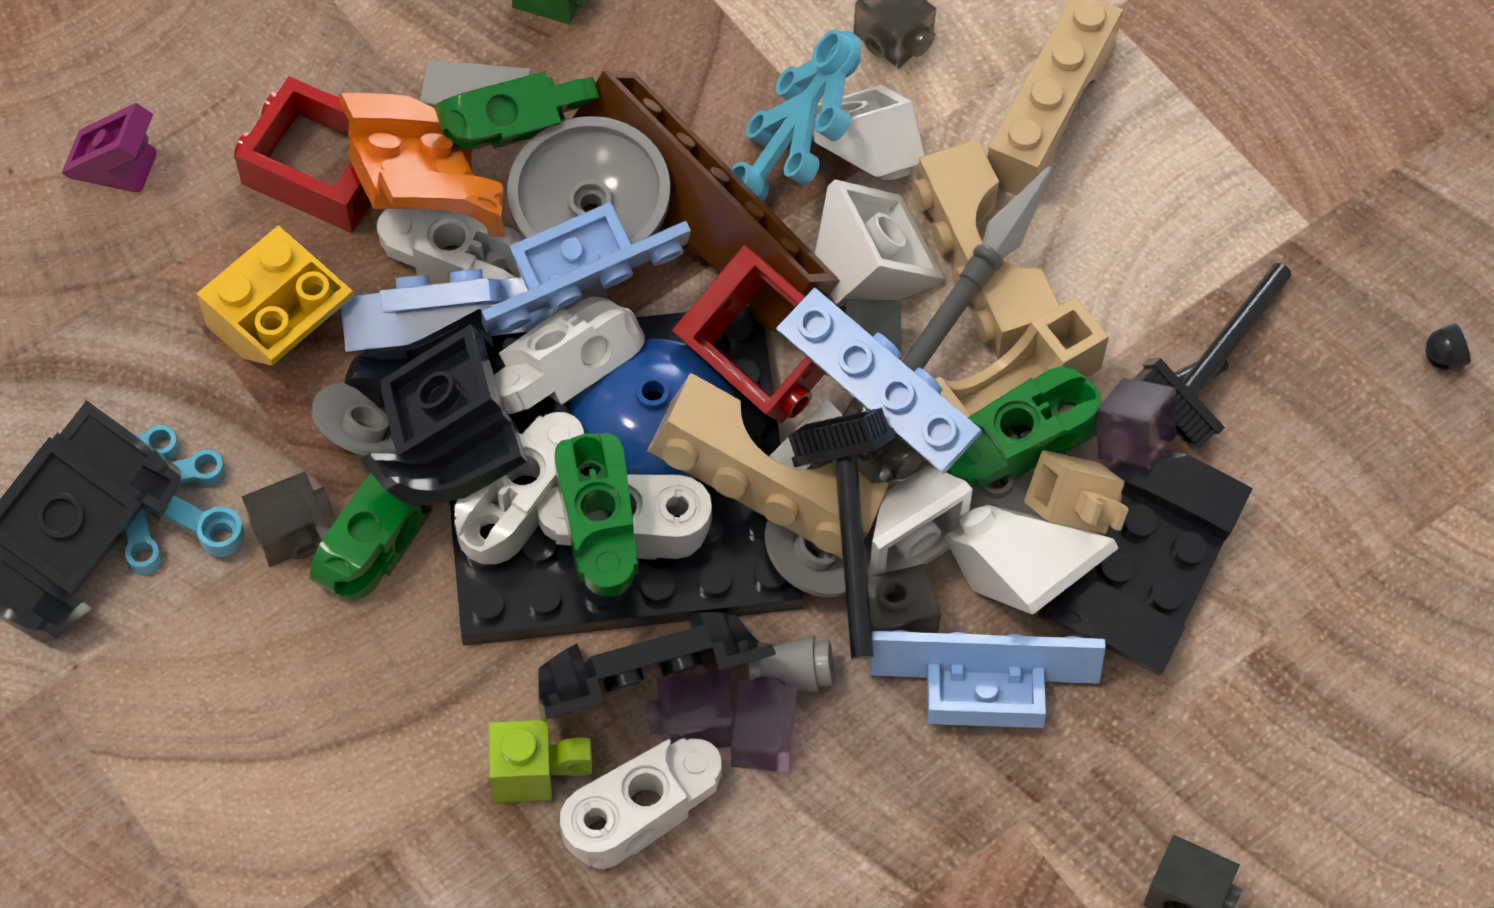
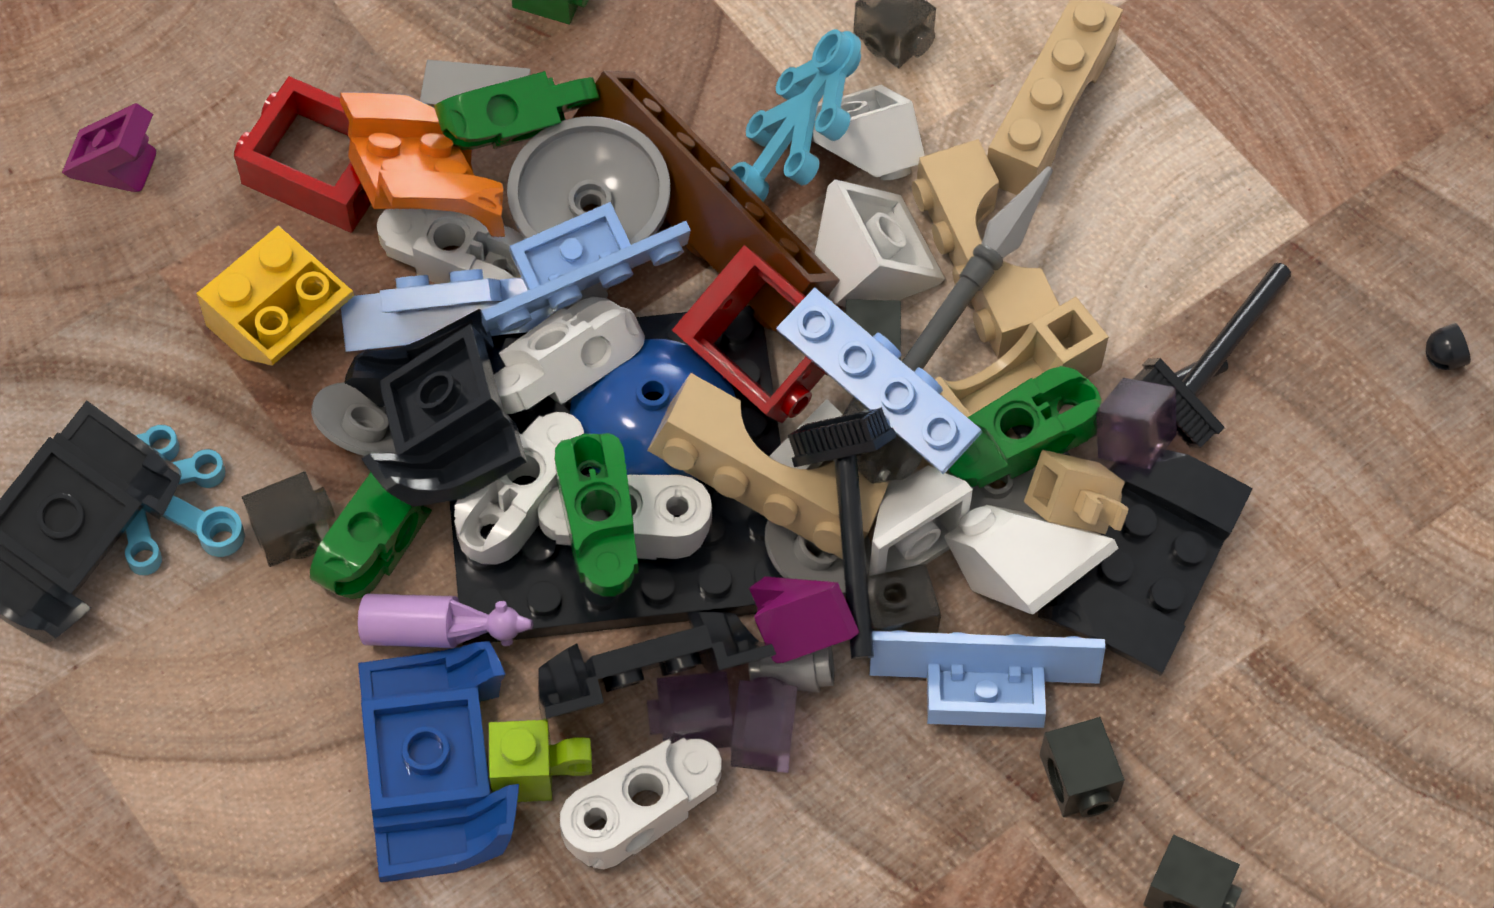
(431, 762): none -> blue piece
(433, 621): none -> lavender wheel
(801, 615): none -> magenta slope
(1082, 768): none -> pearl dark grey brick

